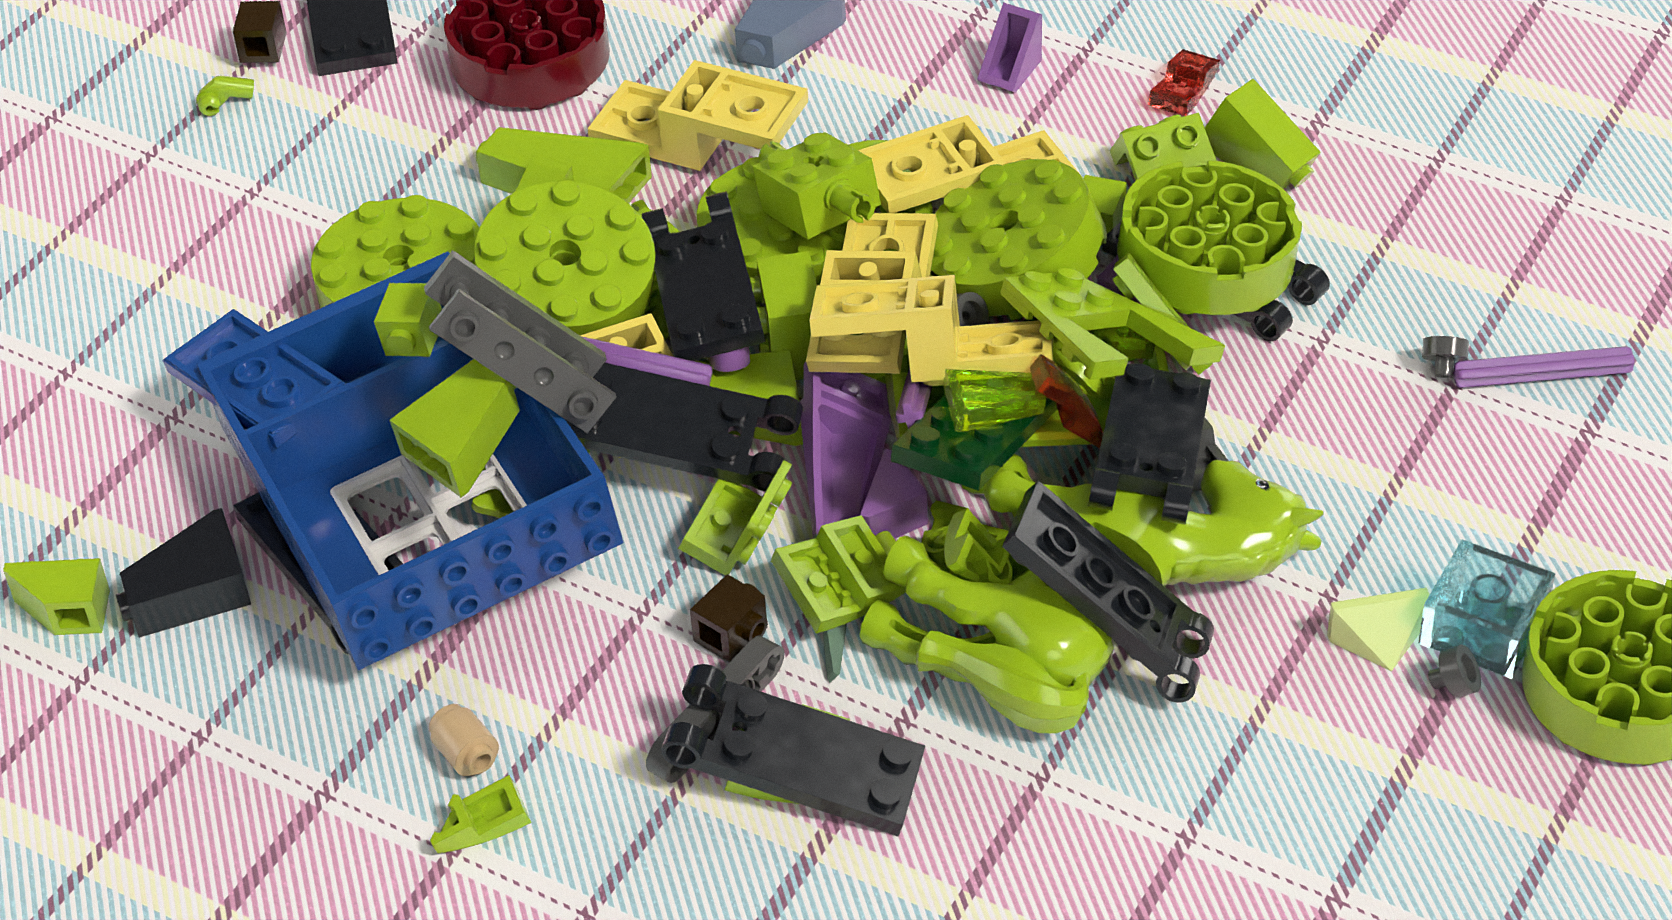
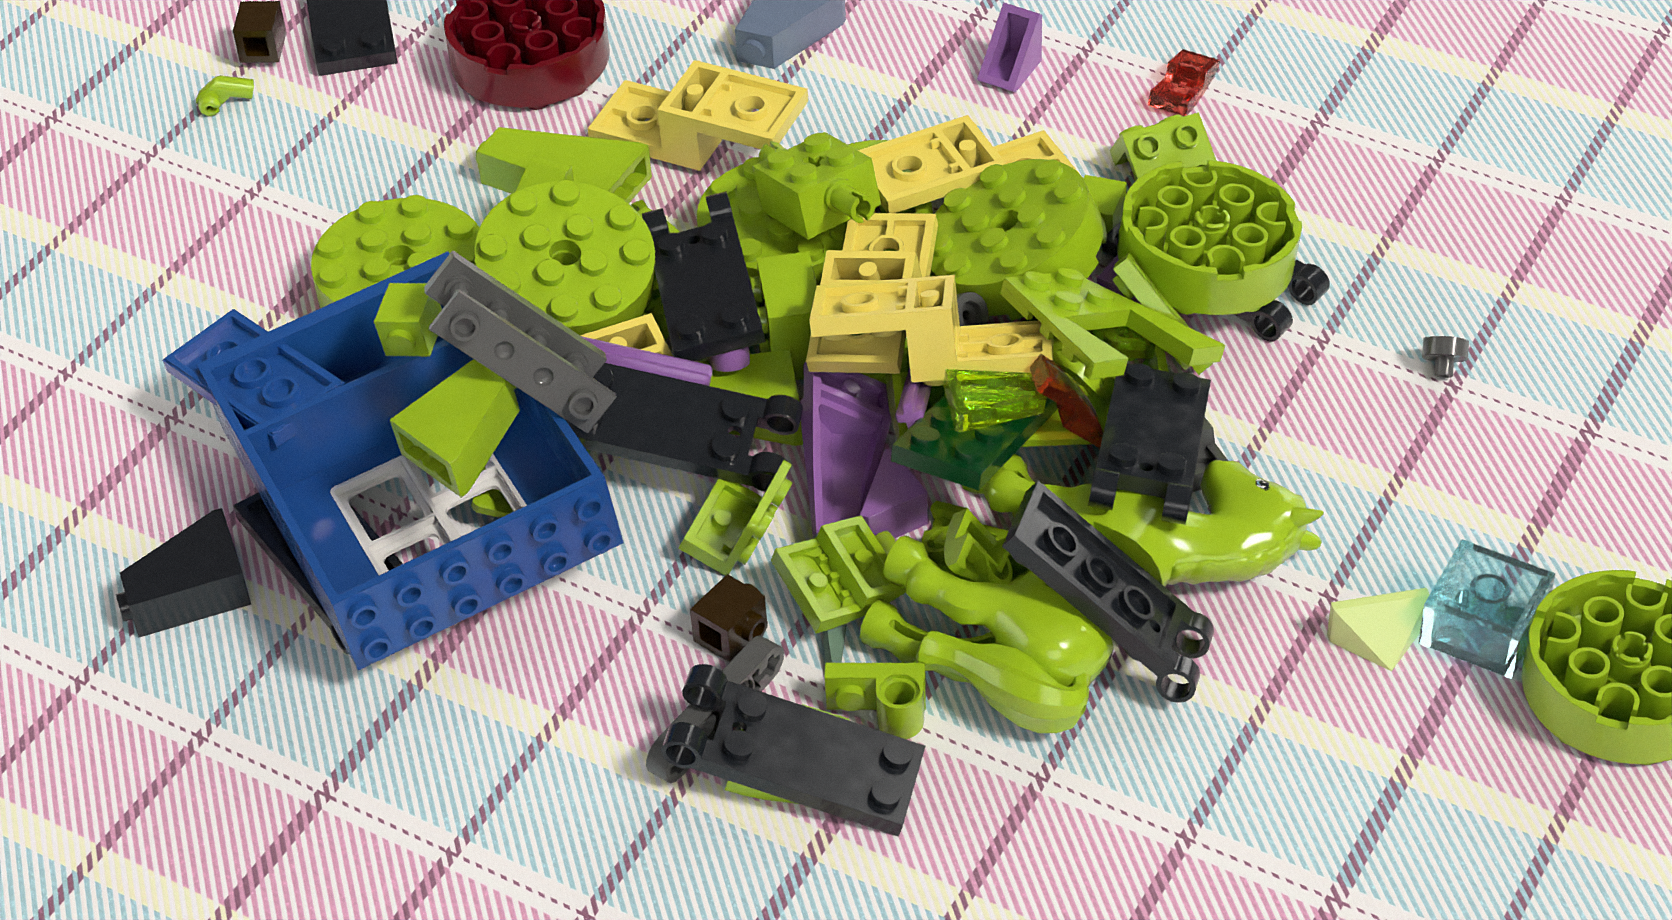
(61, 593): lime slope -> none
(463, 740): tan brick -> none
(482, 817): lime slope -> none
(890, 688): none -> lime plate
(1260, 136): lime slope -> none
(1457, 672): dark grey tile -> none
(1543, 367): medium lavender axle -> none

